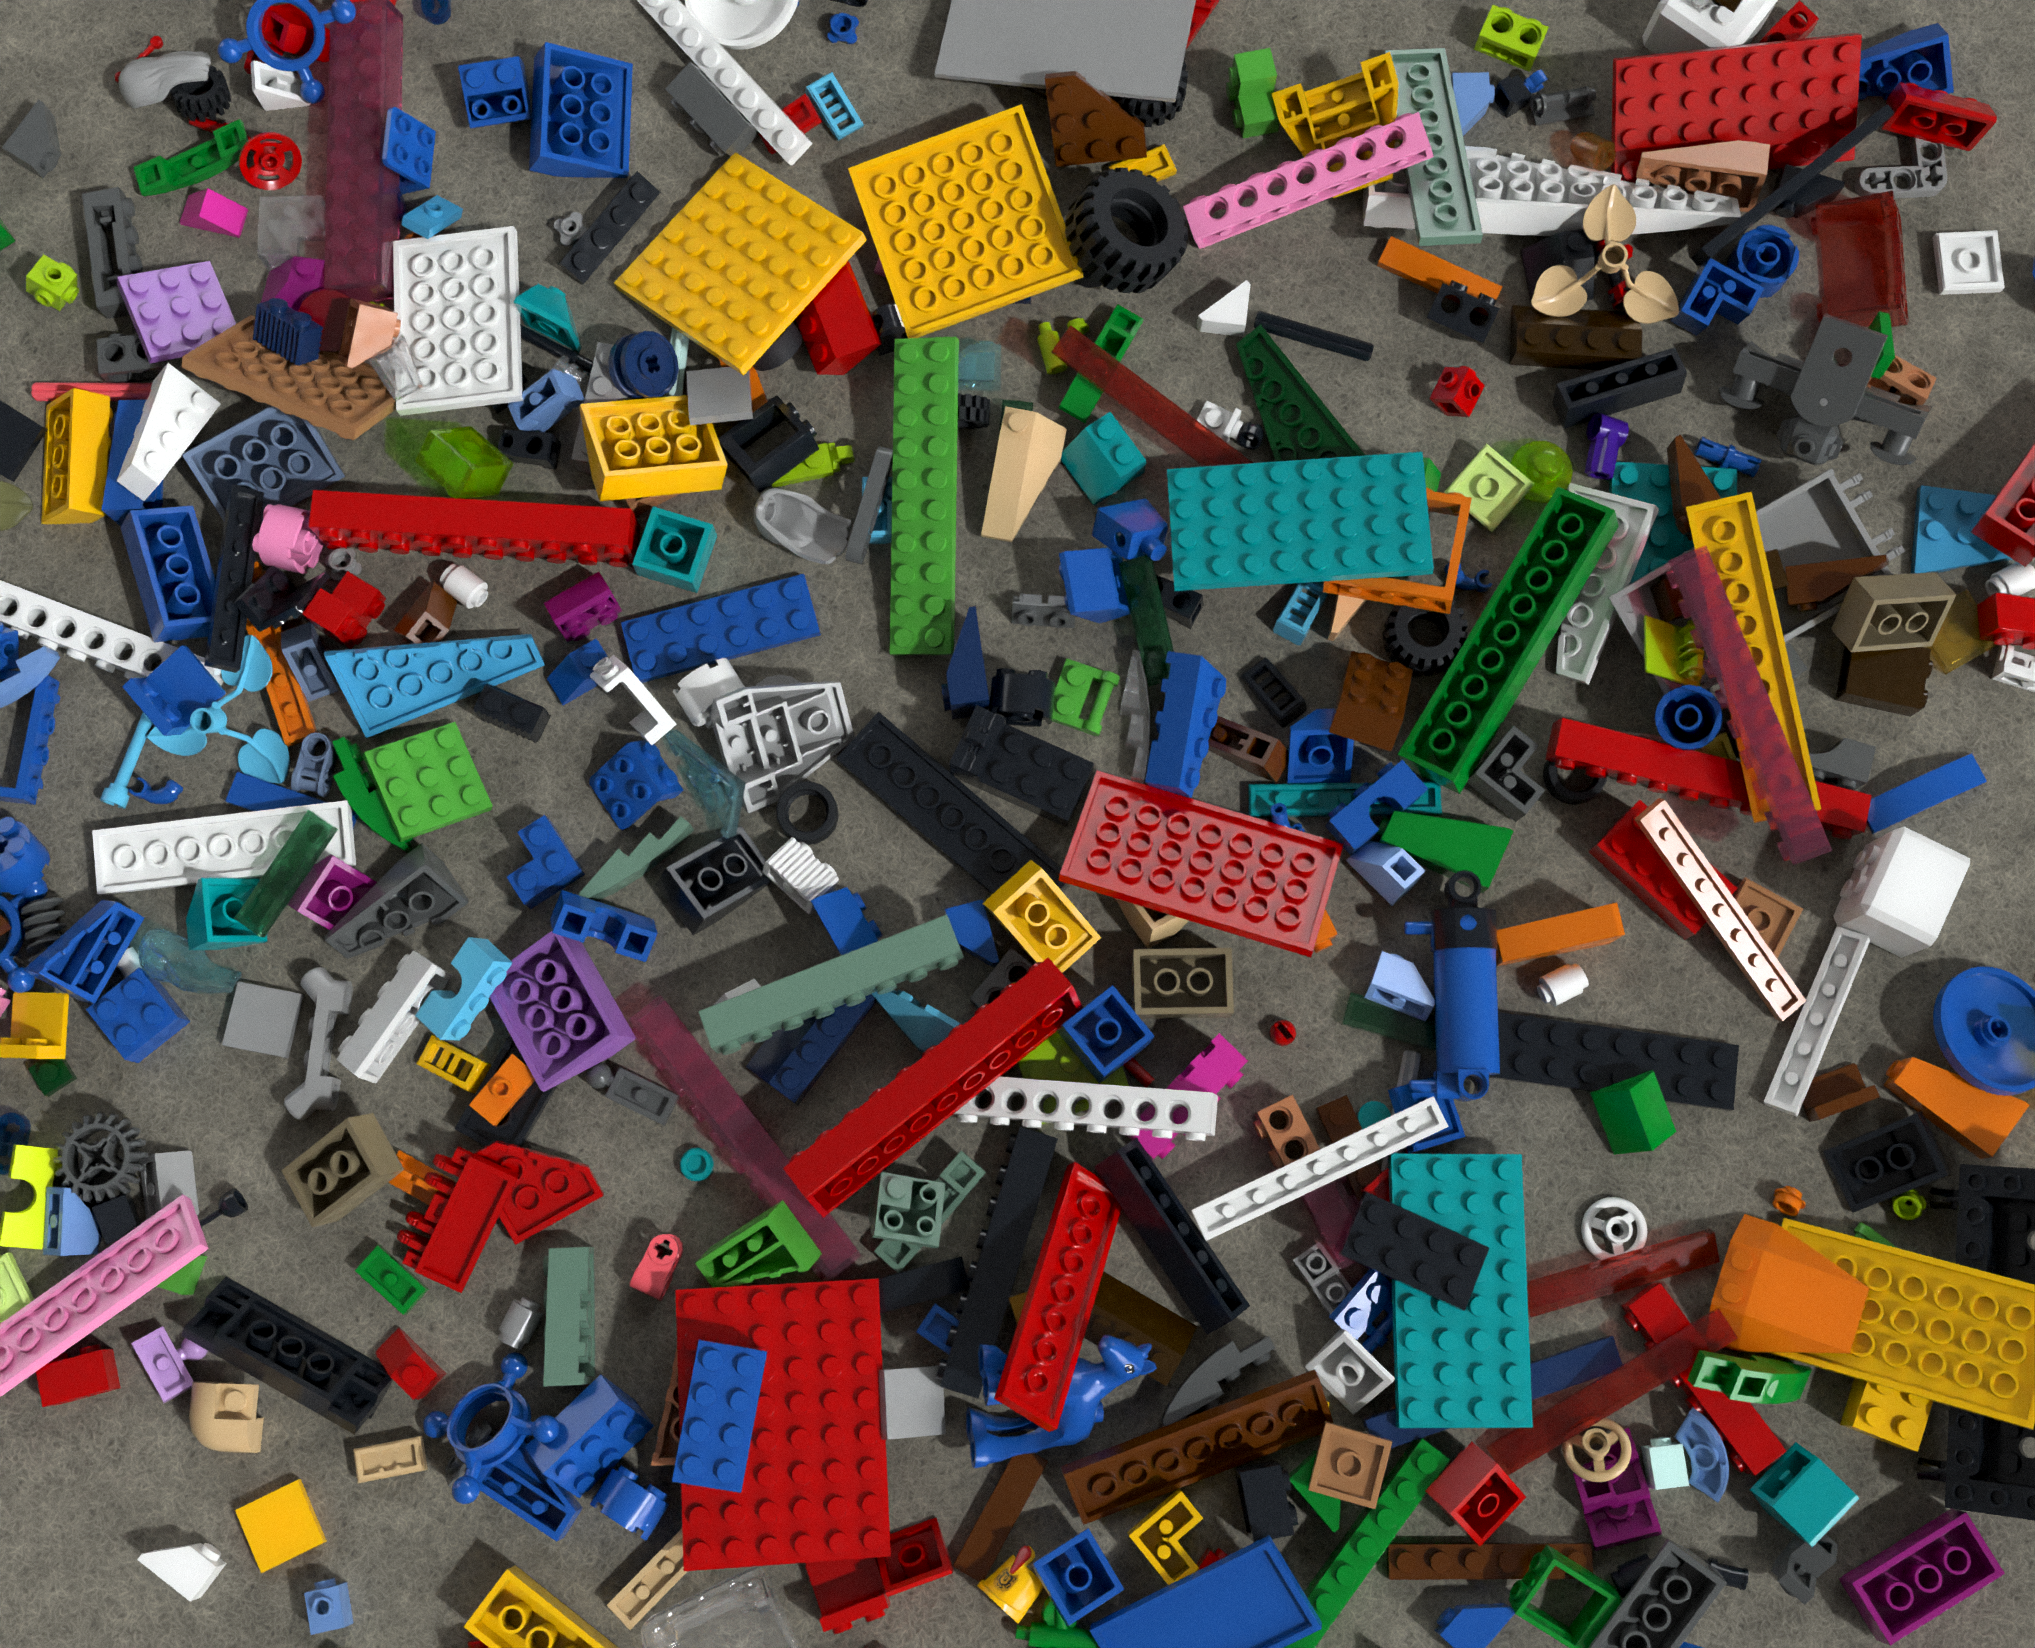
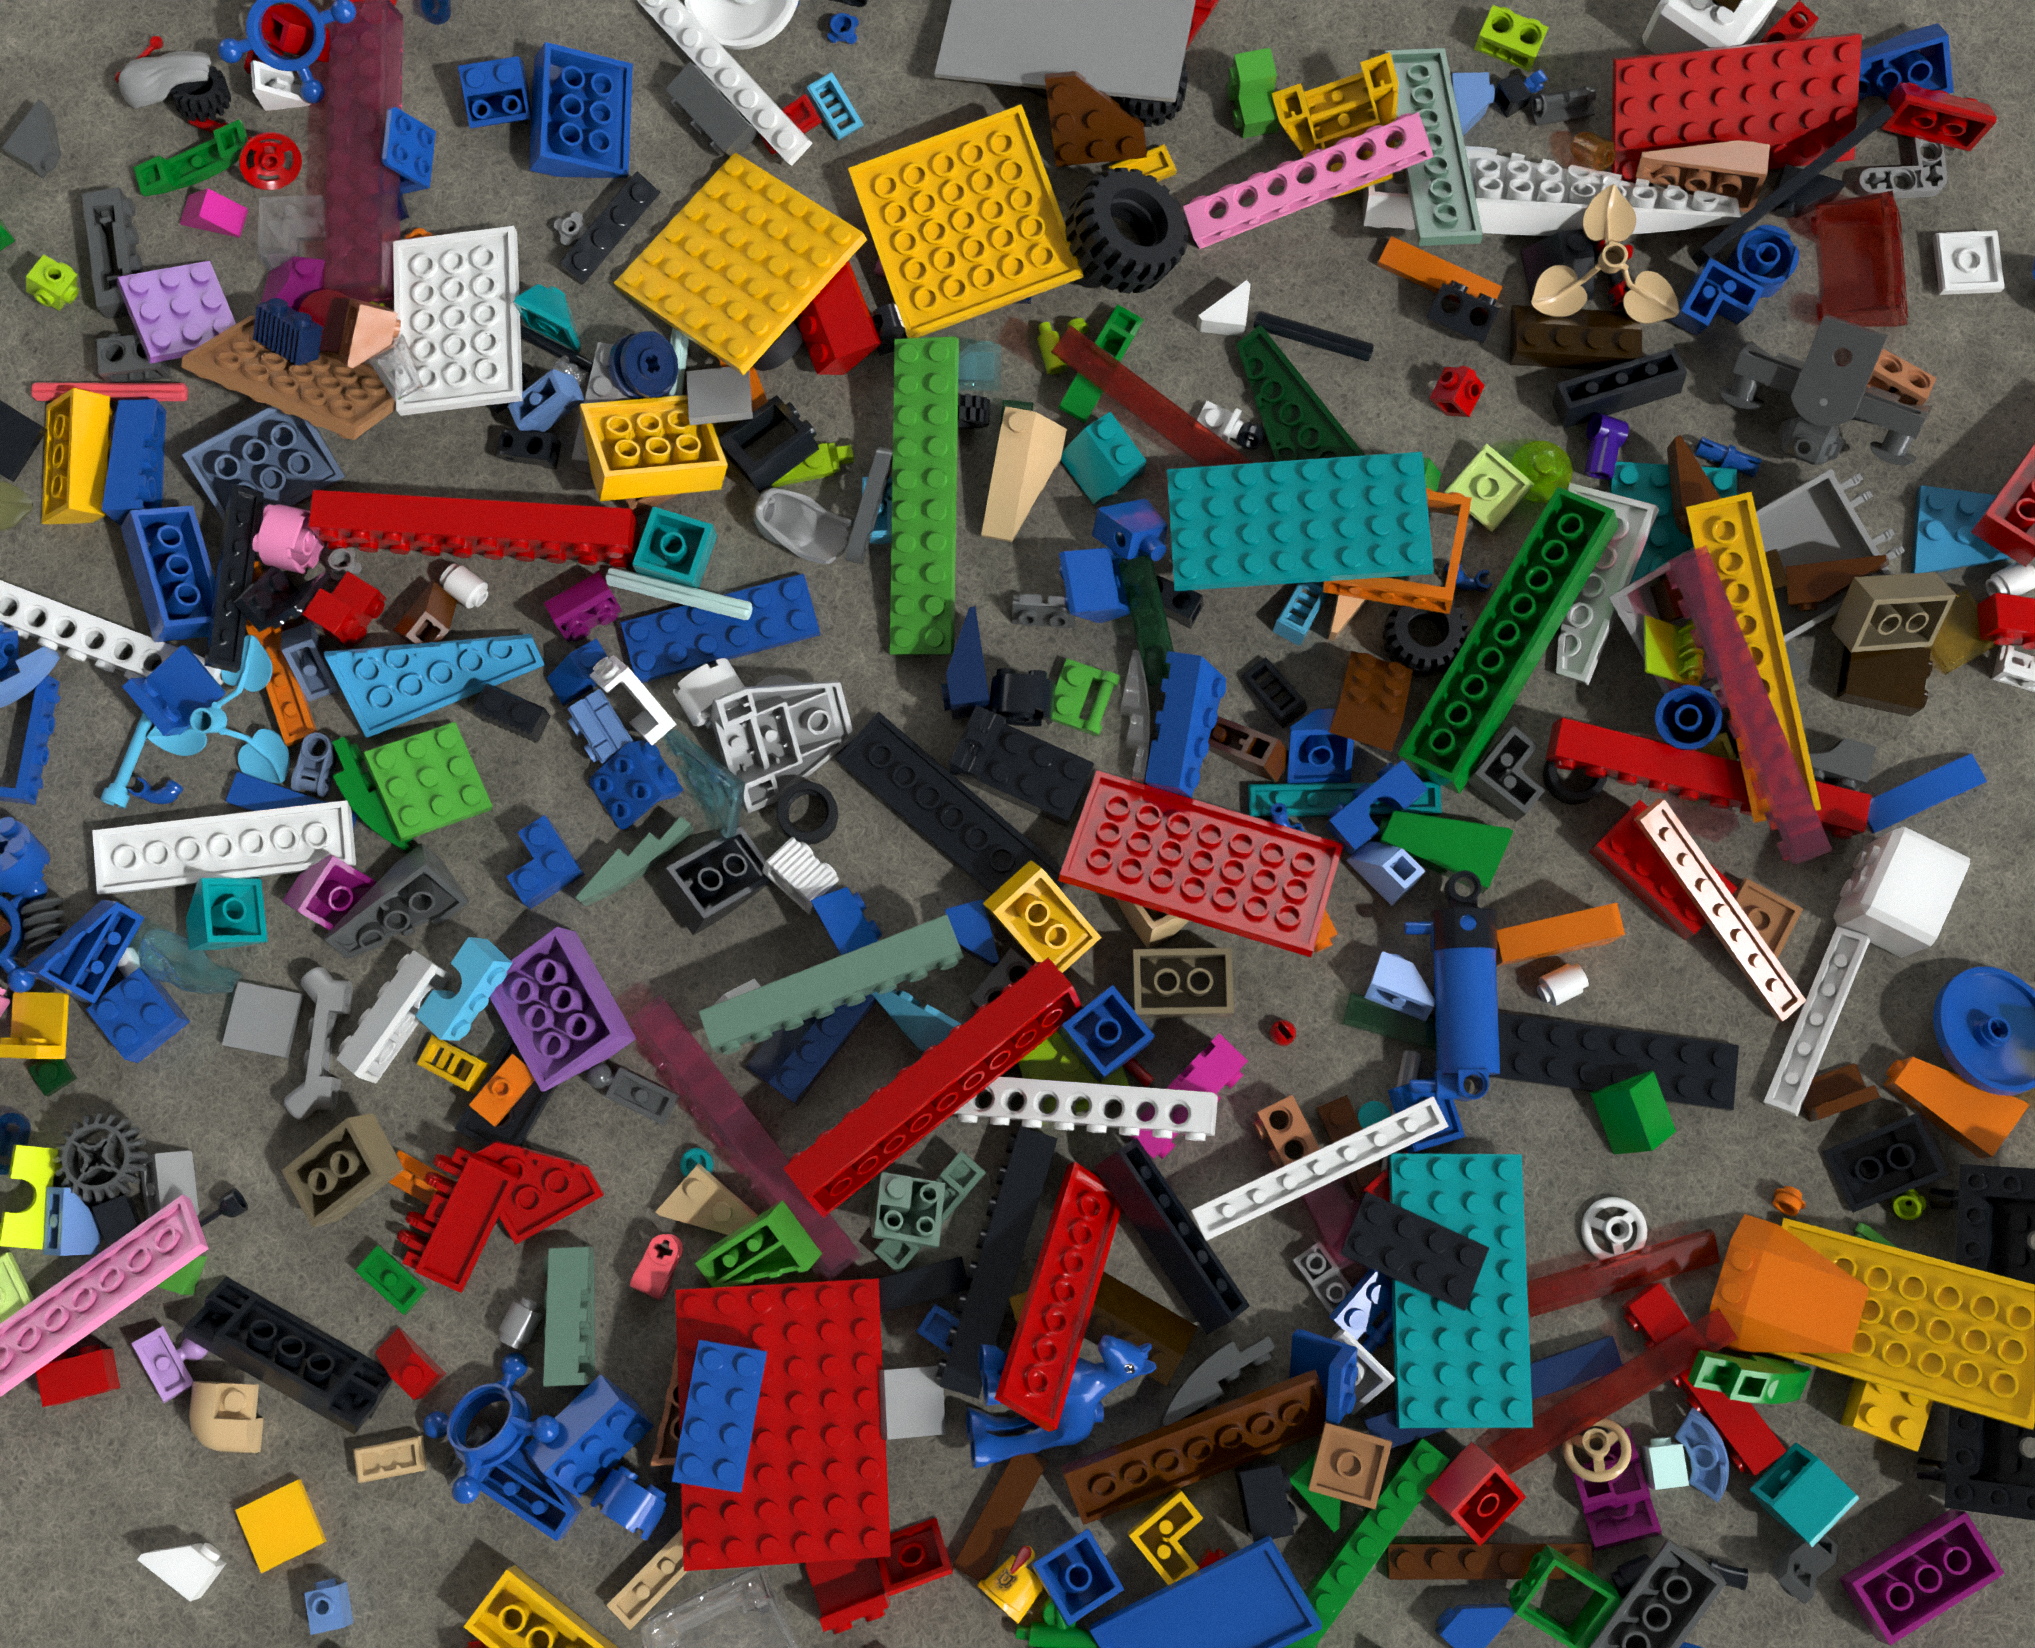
(168, 425): white wedge -> none
(286, 873): clear green plate -> none
(432, 217): dark azure plate -> none
(463, 462): clear neon green brick -> none
(599, 725): none -> medium blue brick
(623, 930): blue arch -> none
(679, 593): none -> light aqua axle
(706, 1204): none -> tan wing
(1334, 1365): none -> blue bracket
(1882, 324): green tile -> none

